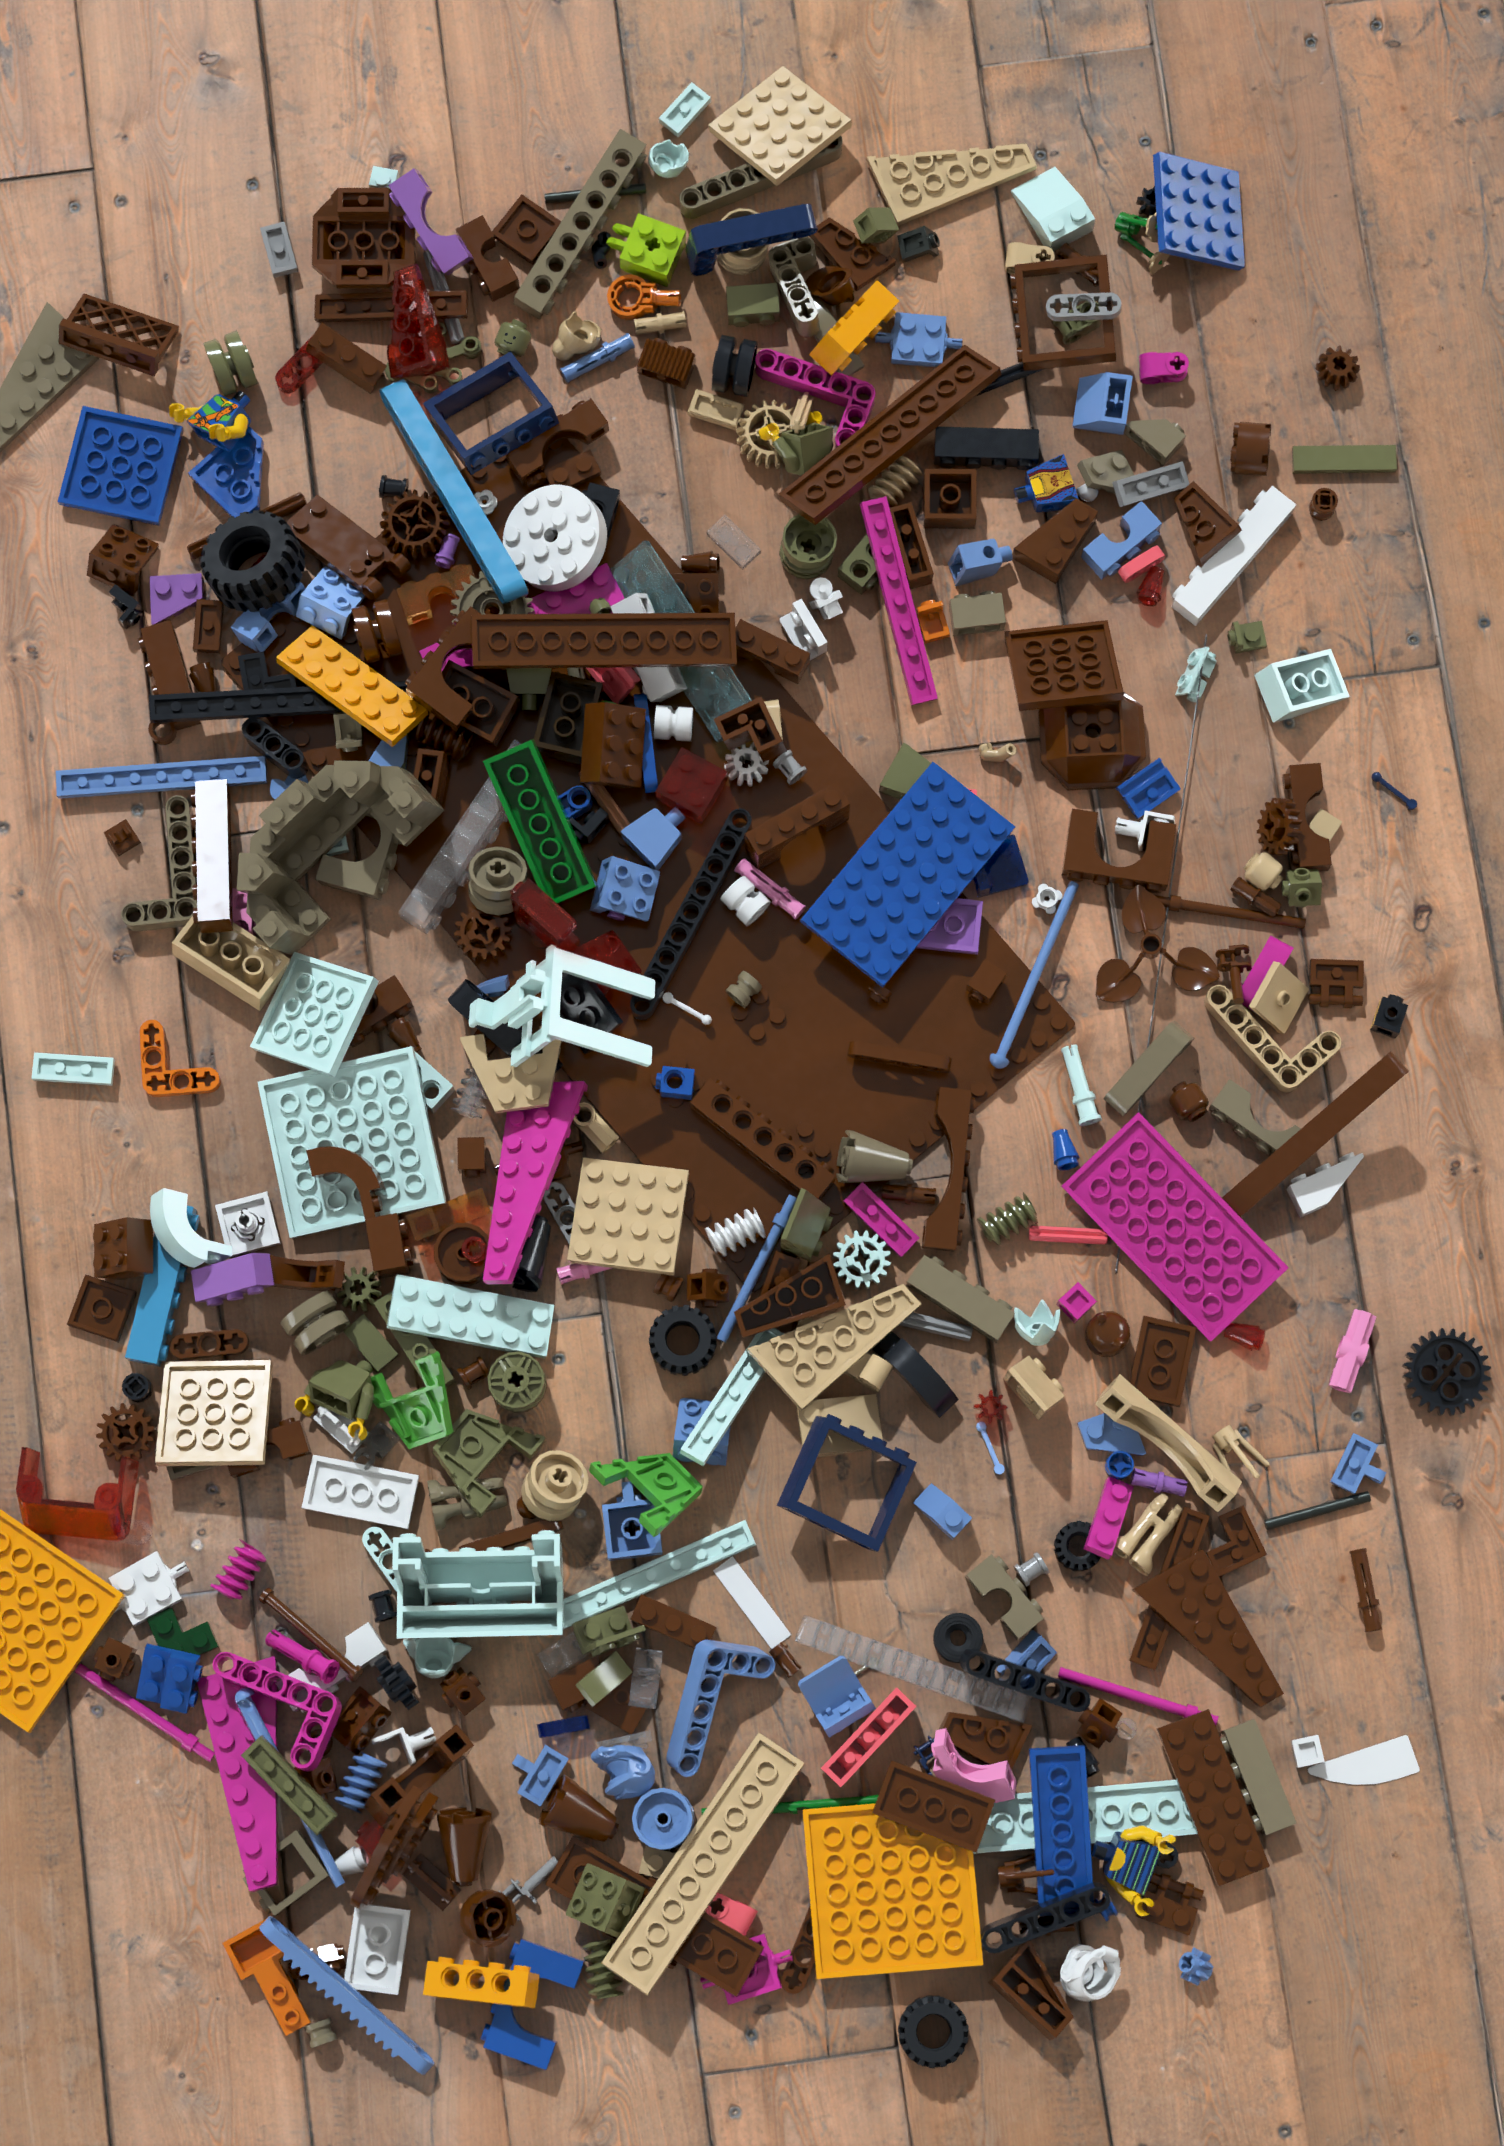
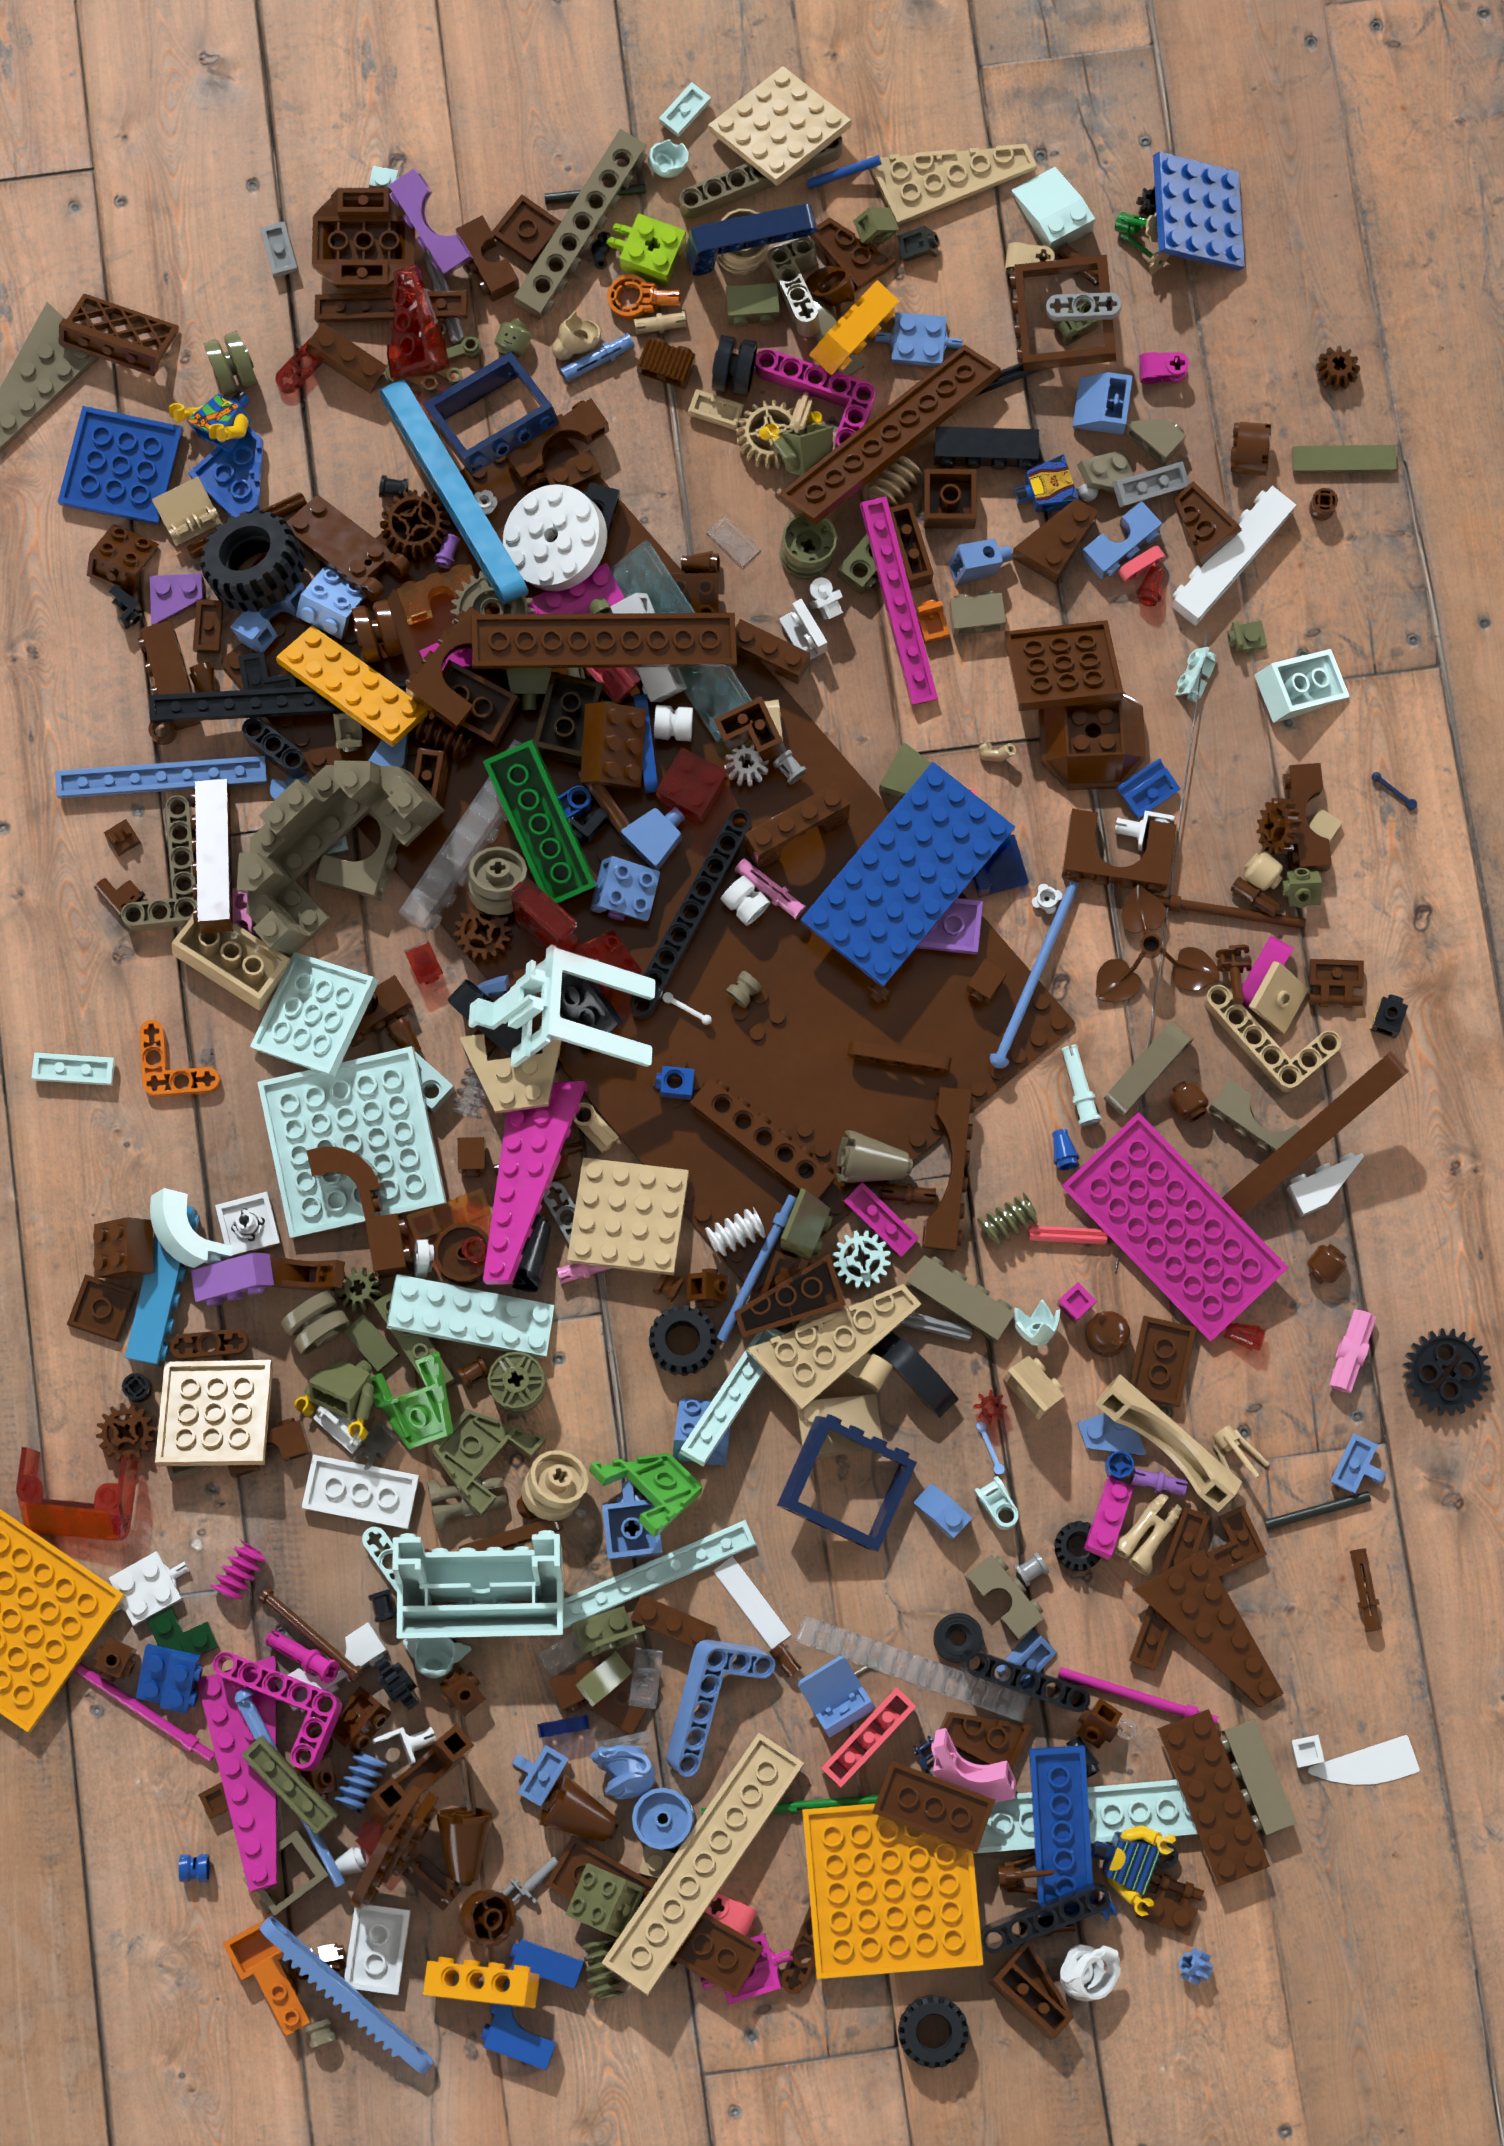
(119, 898): none -> reddish brown piece
(186, 511): none -> tan hinge
(194, 1867): none -> blue wheel
(214, 1800): none -> reddish brown plate
(423, 1258): none -> white plate
(424, 963): none -> clear red bracket
(844, 172): none -> blue bar
(997, 1502): none -> light aqua piece
(1326, 1264): none -> reddish brown head

